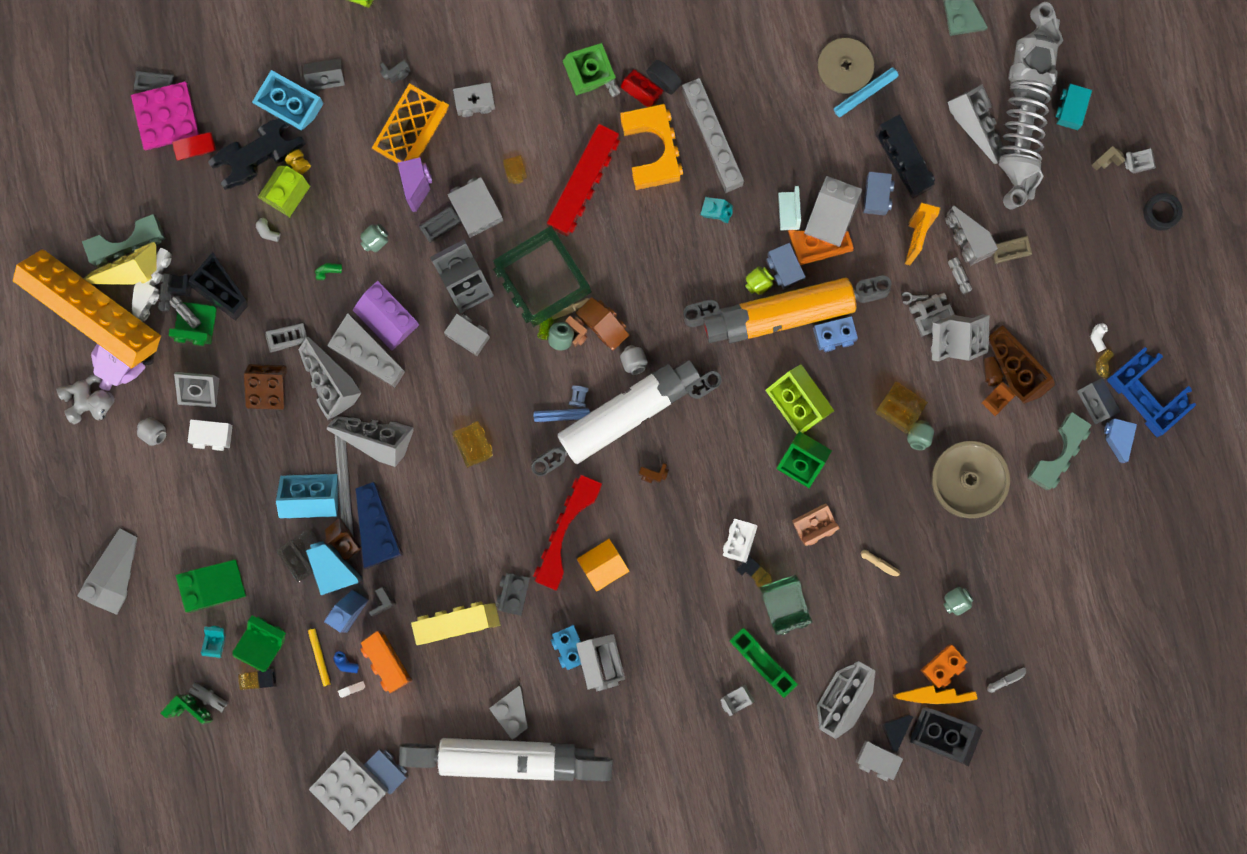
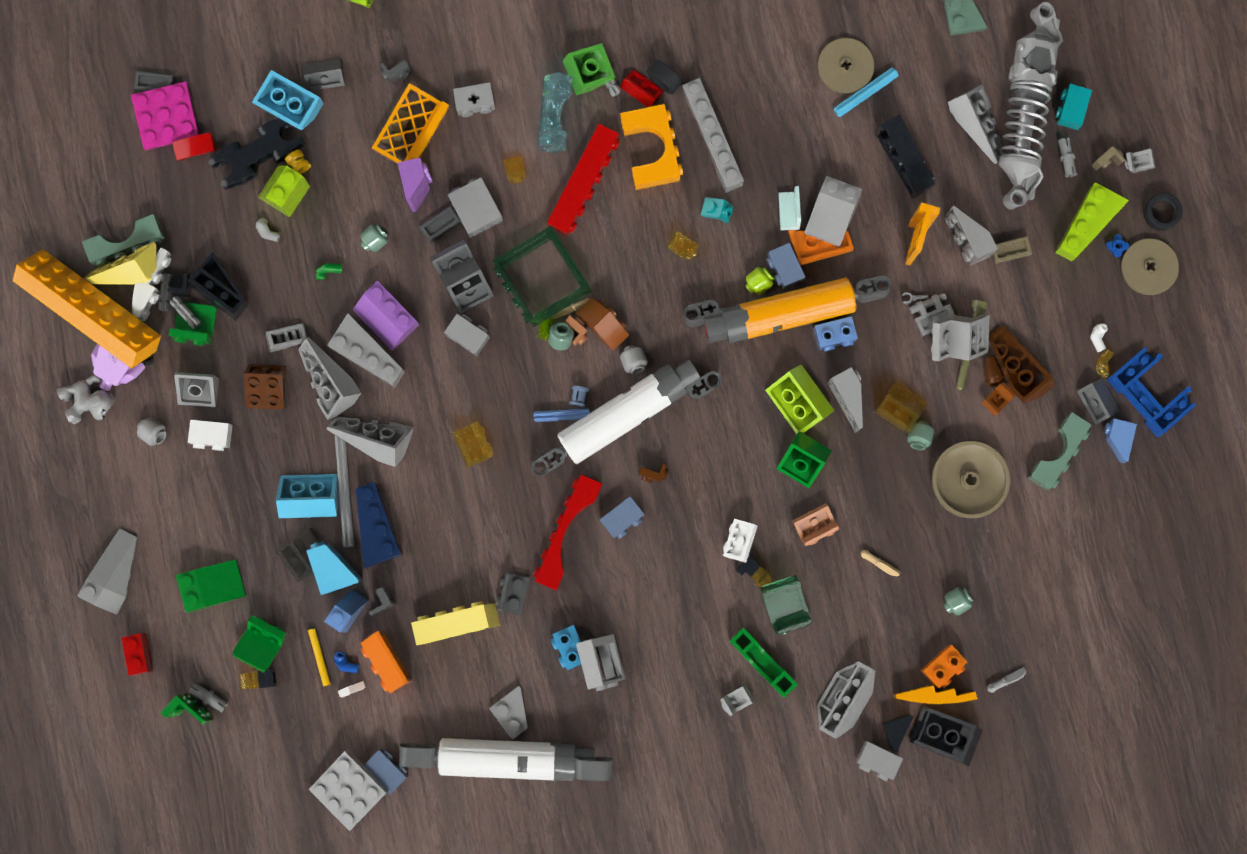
(137, 654): none -> red brick
(213, 641): teal bracket -> none
(340, 536): reddish brown slope -> none
(556, 91): none -> clear light blue arch
(602, 565): light orange slope -> none
(622, 518): none -> sand blue brick
(682, 246): none -> clear yellow bracket
(847, 392): none -> light grey slope
(878, 193): sand blue brick -> none
(960, 275): light grey axle -> none
(978, 308): none -> olive piece
(1067, 157): none -> light grey pin
(1092, 216): none -> lime wedge
(1111, 246): none -> blue plate
(1135, 272): none -> dark tan piece

